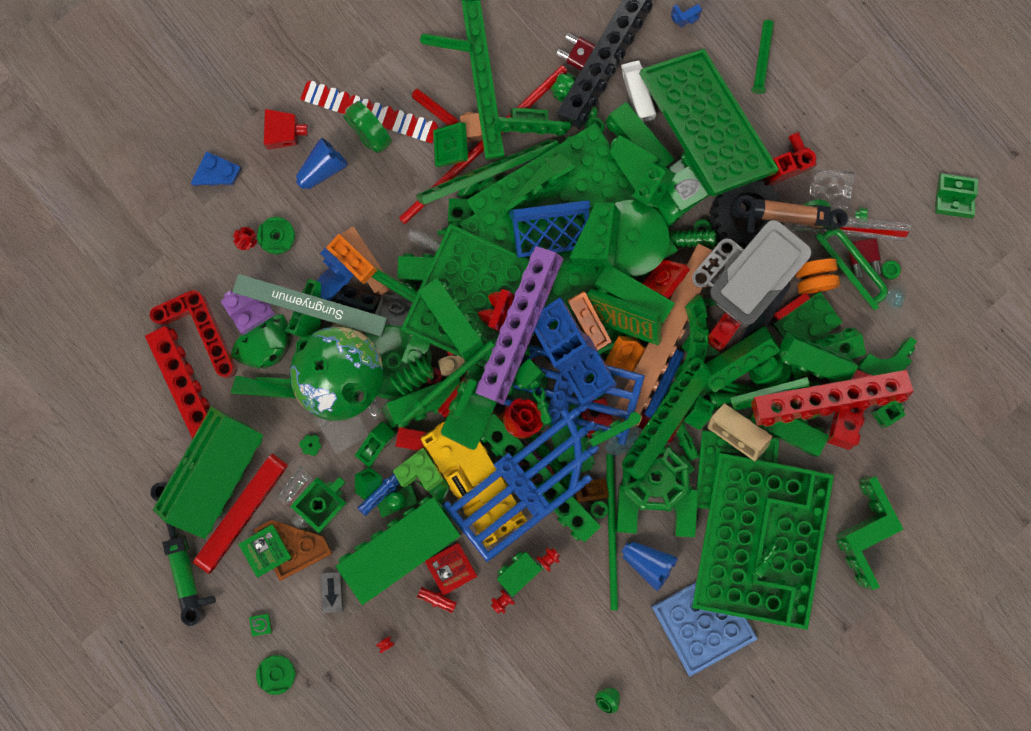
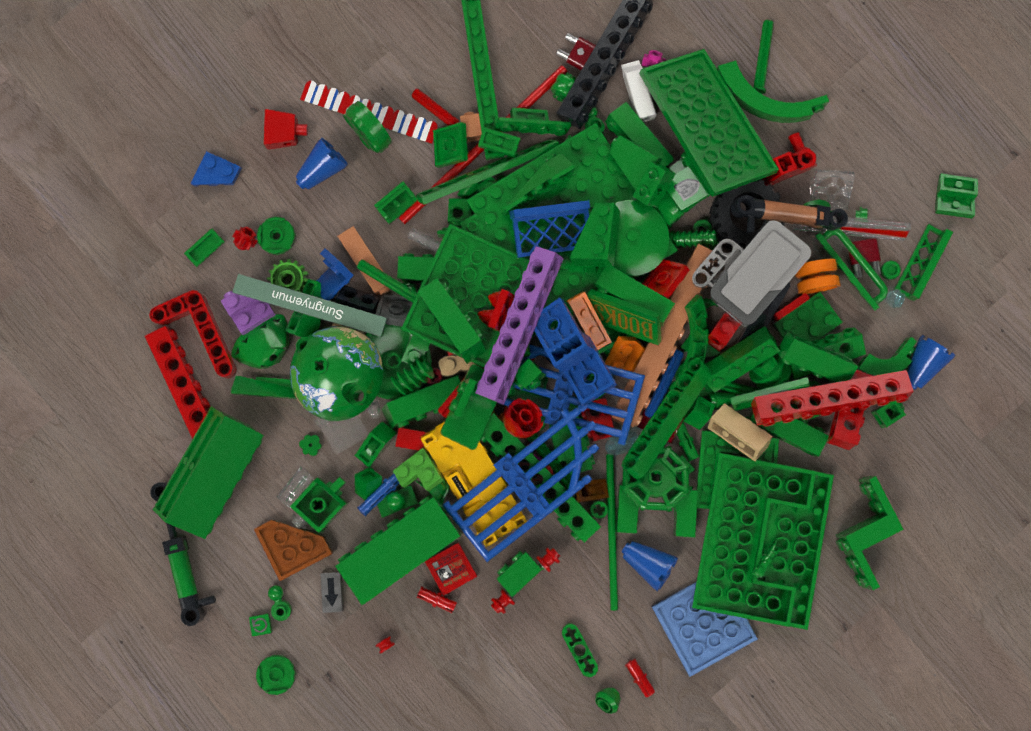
(204, 247): none -> green tile
(240, 513): red beam -> none
(265, 551): green tile -> none
(276, 593): none -> green plate
(286, 269): none -> bright green gear
(351, 258): orange plate -> none
(395, 202): none -> green hinge
(420, 405): green bar -> none
(446, 42): green axle -> none
(499, 142): none -> green plate
(543, 407): green piece -> none
(591, 660): none -> green beam
(615, 429): green plate -> none
(640, 678): none -> red axle
(652, 58): none -> dark pink gear
(690, 16): blue bracket -> none
(763, 106): none -> green arch
(927, 361): none -> blue cone
(930, 262): none -> green fence

